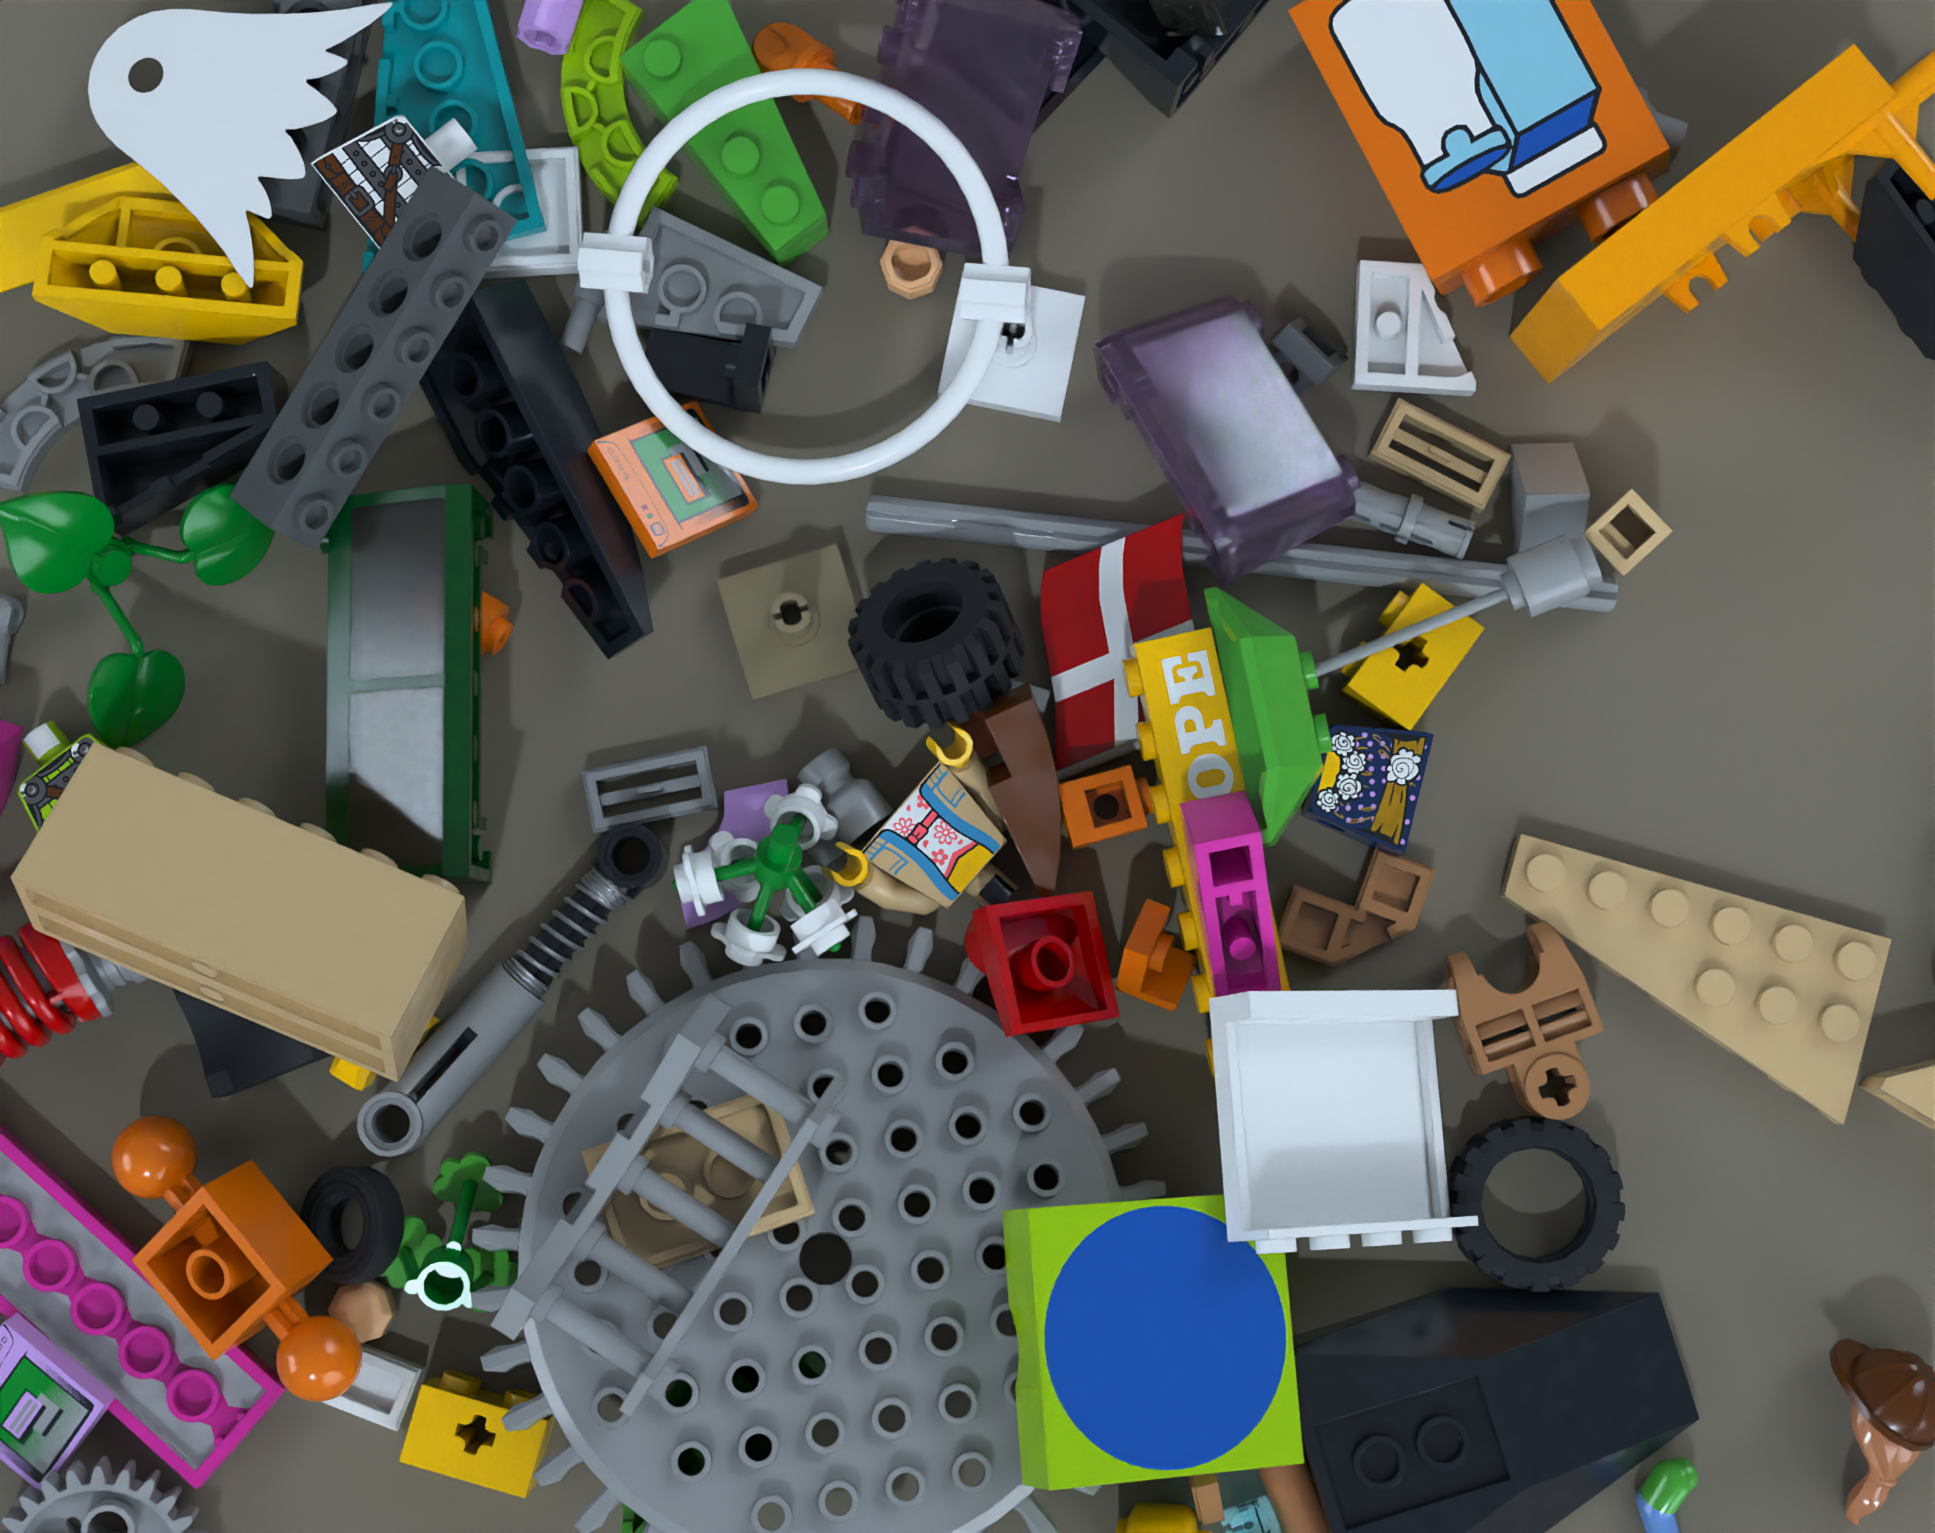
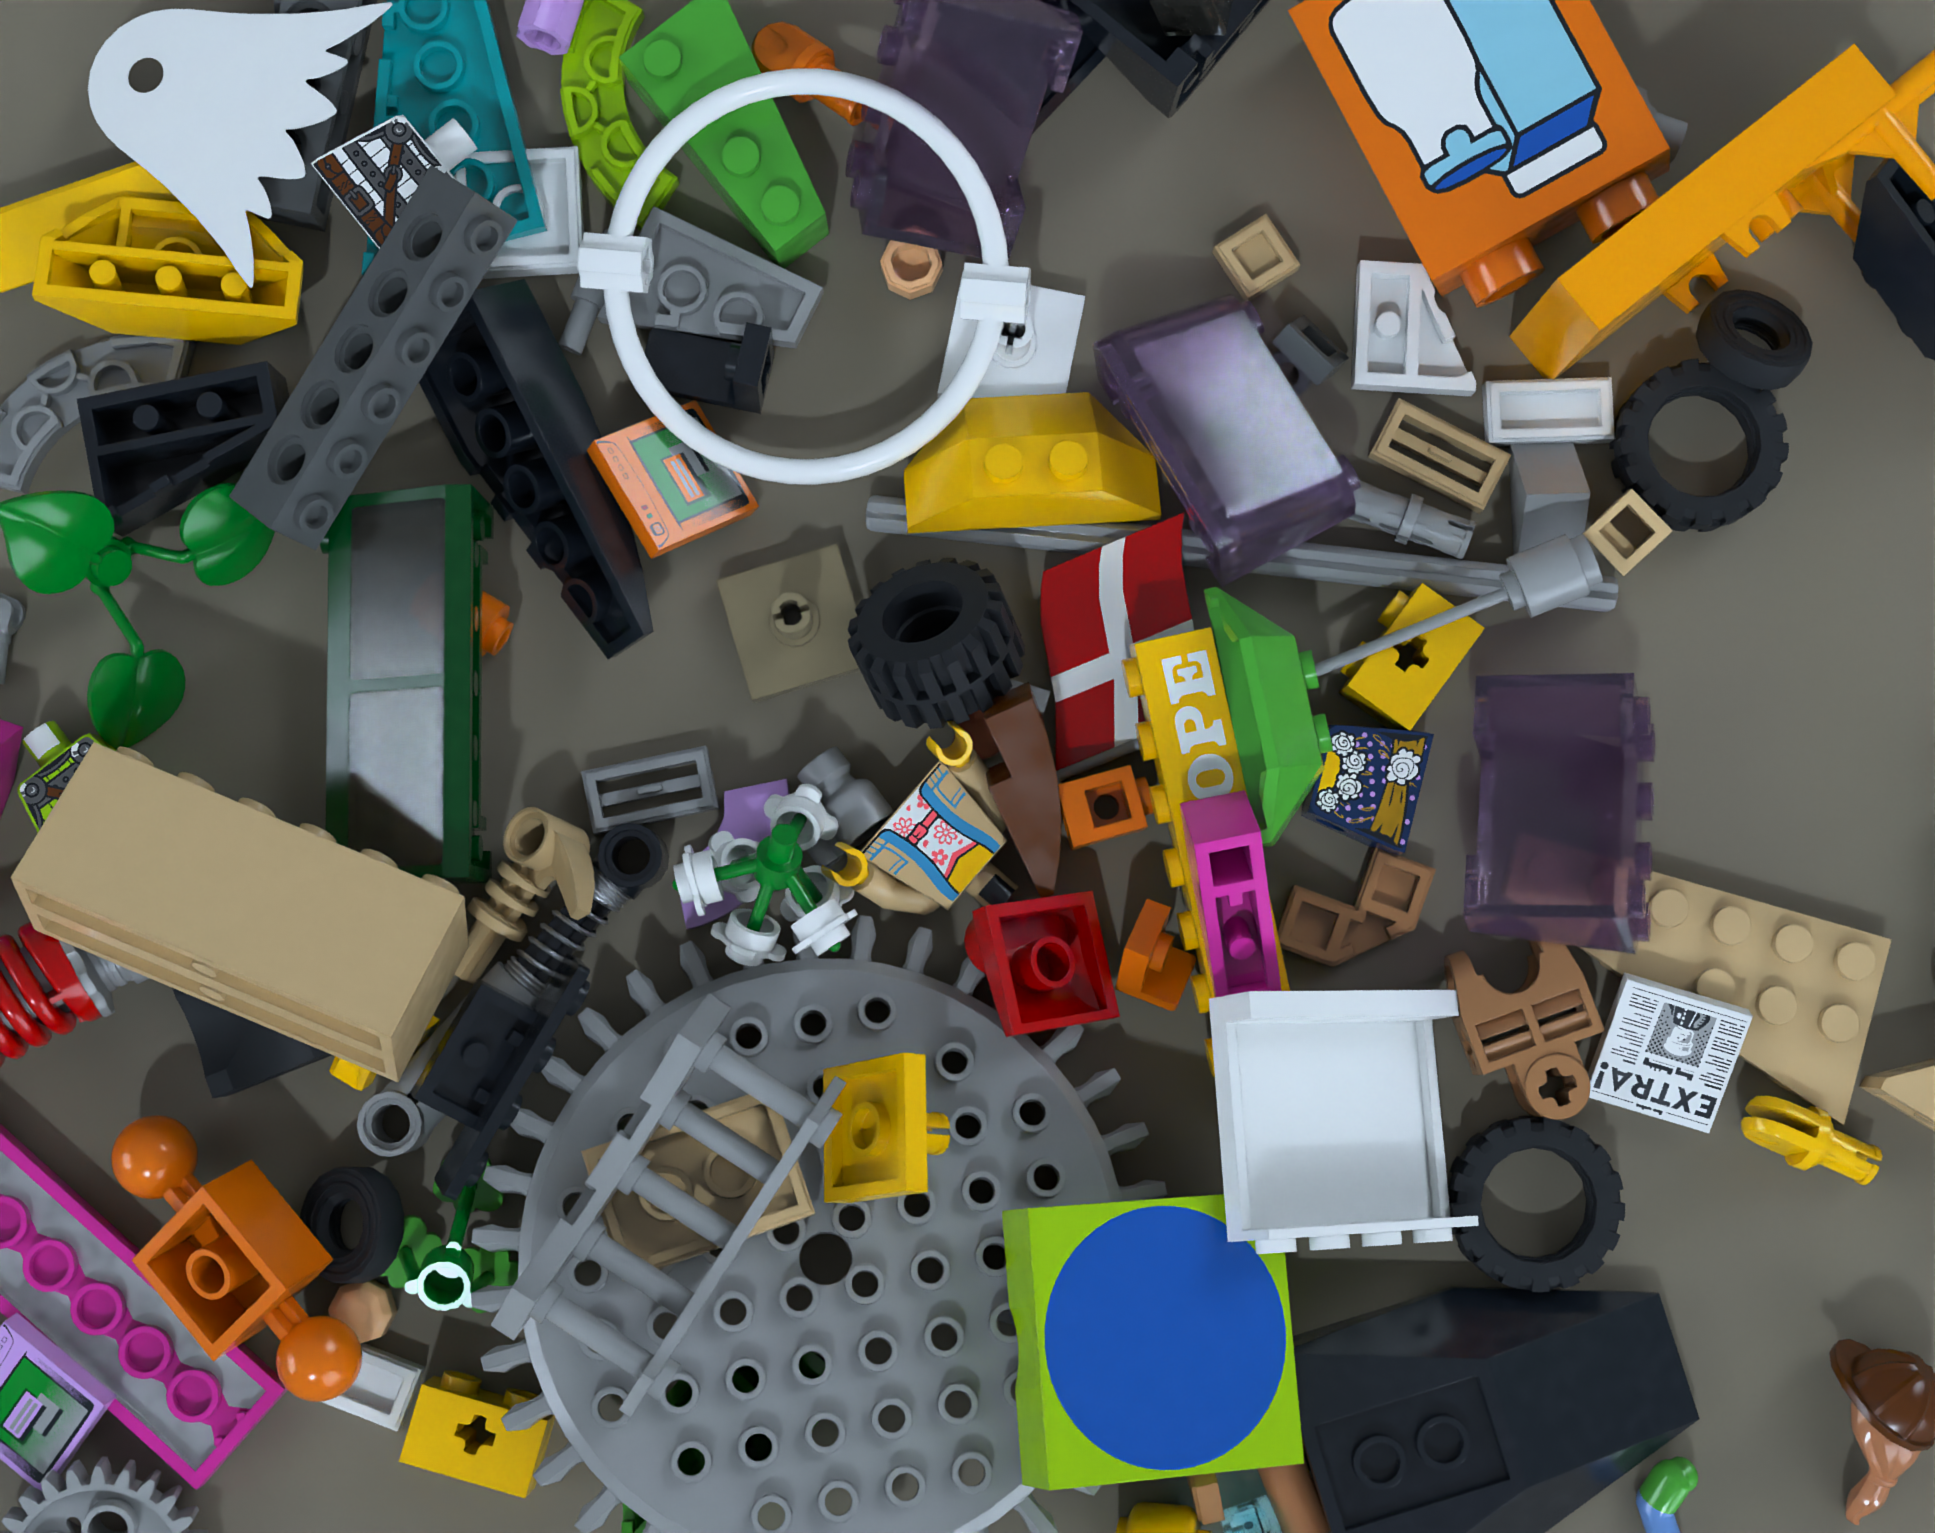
(488, 1060): none -> black bracket
(542, 852): none -> tan piece
(883, 1130): none -> yellow tile
(1030, 467): none -> yellow wedge
(1256, 258): none -> tan tile
(1548, 411): none -> white tile
(1562, 811): none -> clear purple windscreen
(1667, 1052): none -> white tile
(1740, 358): none -> black tyre
(1756, 417): none -> black tyre
(1808, 1138): none -> yellow arm

